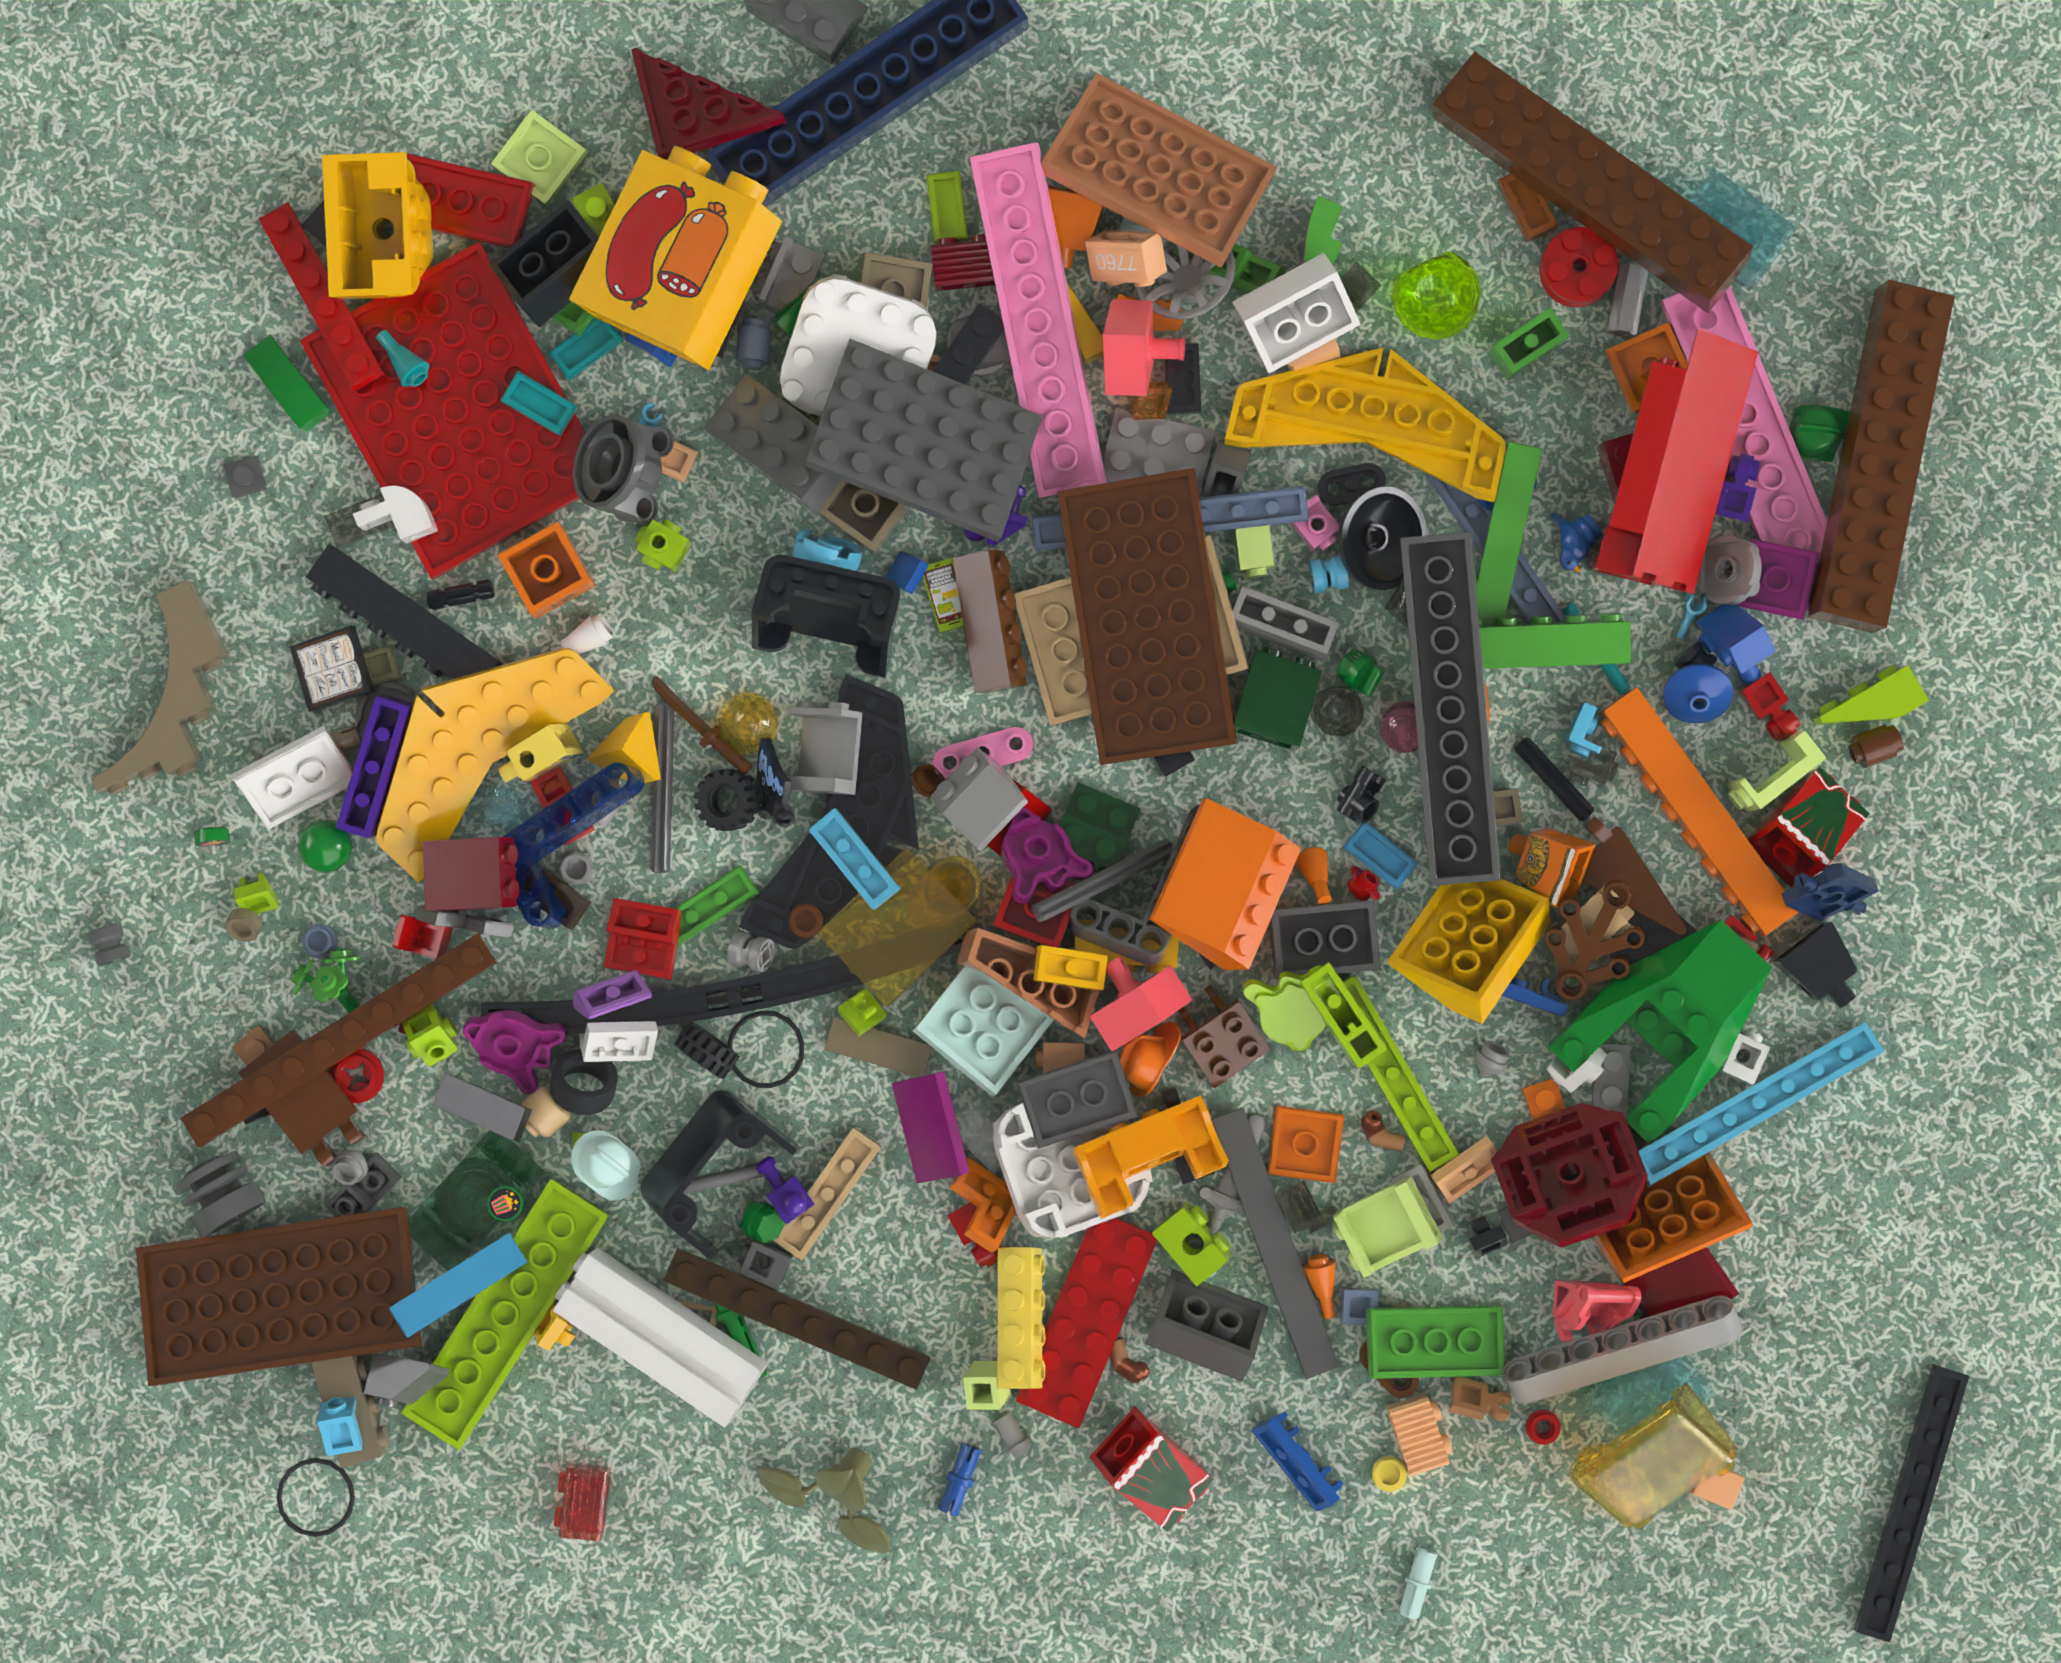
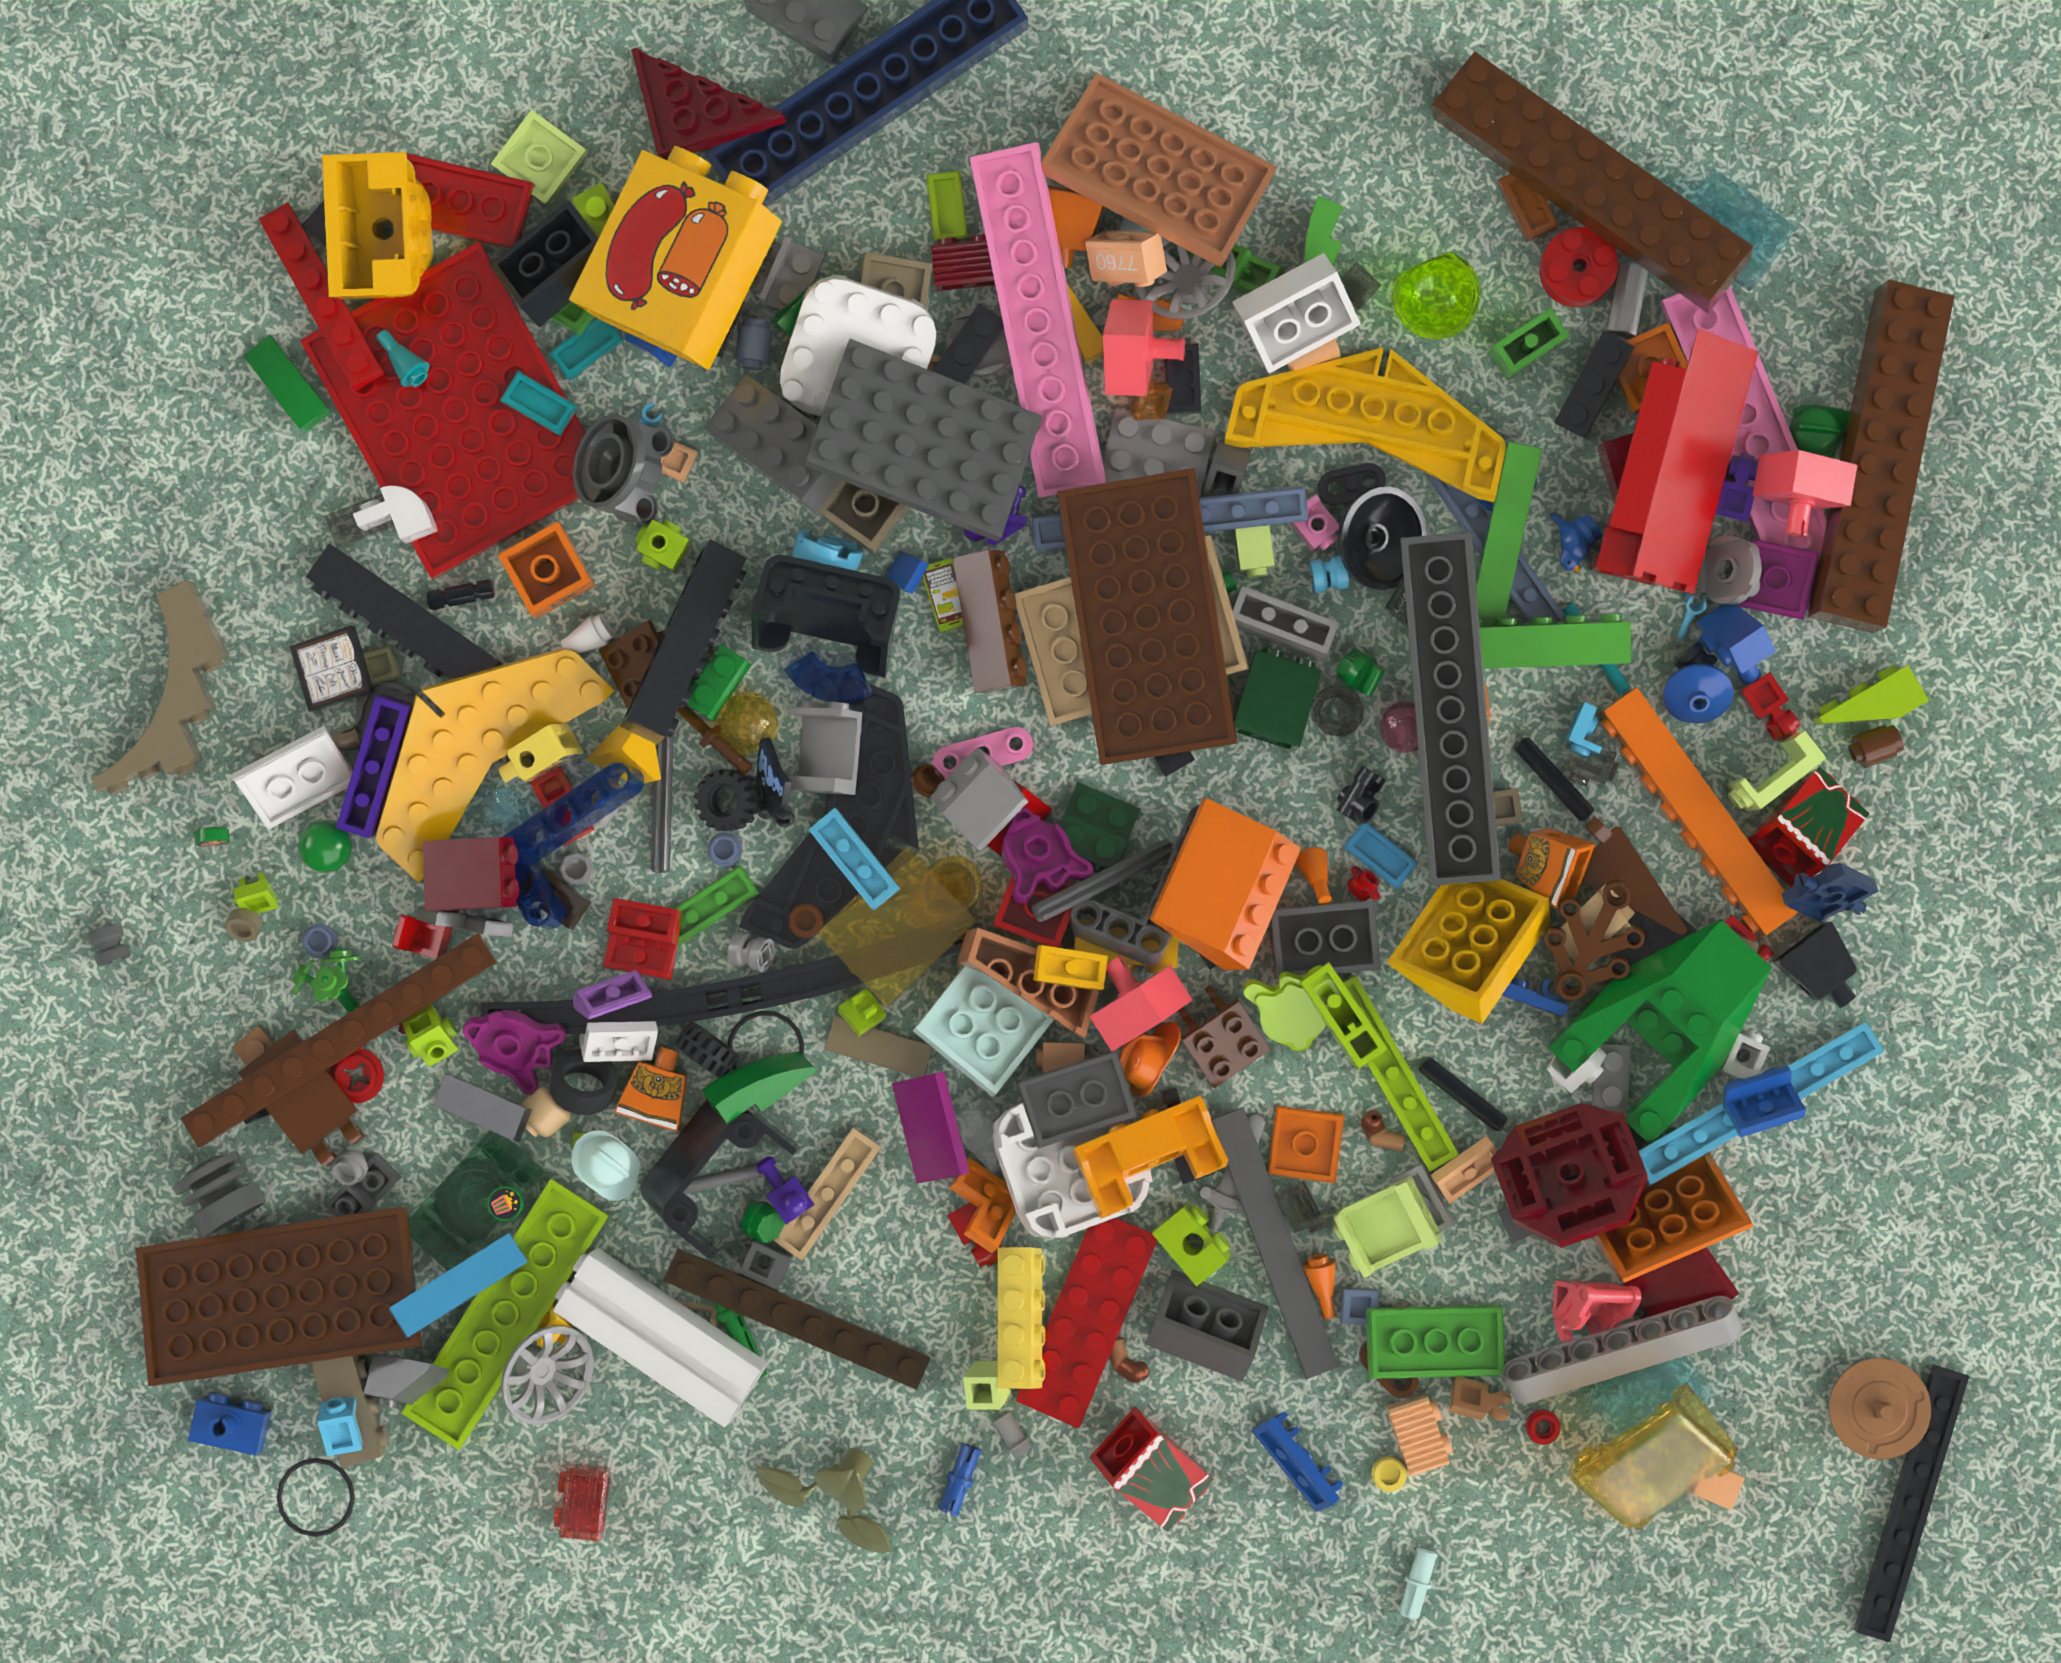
(230, 1424): none -> blue brick
(245, 477): dark grey plate -> none
(539, 1371): none -> light grey wheel
(629, 657): none -> reddish brown plate
(656, 1092): none -> torso
(684, 642): none -> black brick
(718, 682): none -> green brick
(724, 849): none -> sand blue plate
(757, 1084): none -> green slope
(828, 682): none -> clear blue tile
(1463, 1094): none -> black axle
(1486, 1239): black tile -> none
(1491, 1058): light grey plate -> none
(1543, 1098): orange plate -> none
(1594, 384): none -> black plate
(1762, 1101): none -> blue bracket
(1805, 484): none -> coral brick
(1880, 1408): none -> medium nougat piece

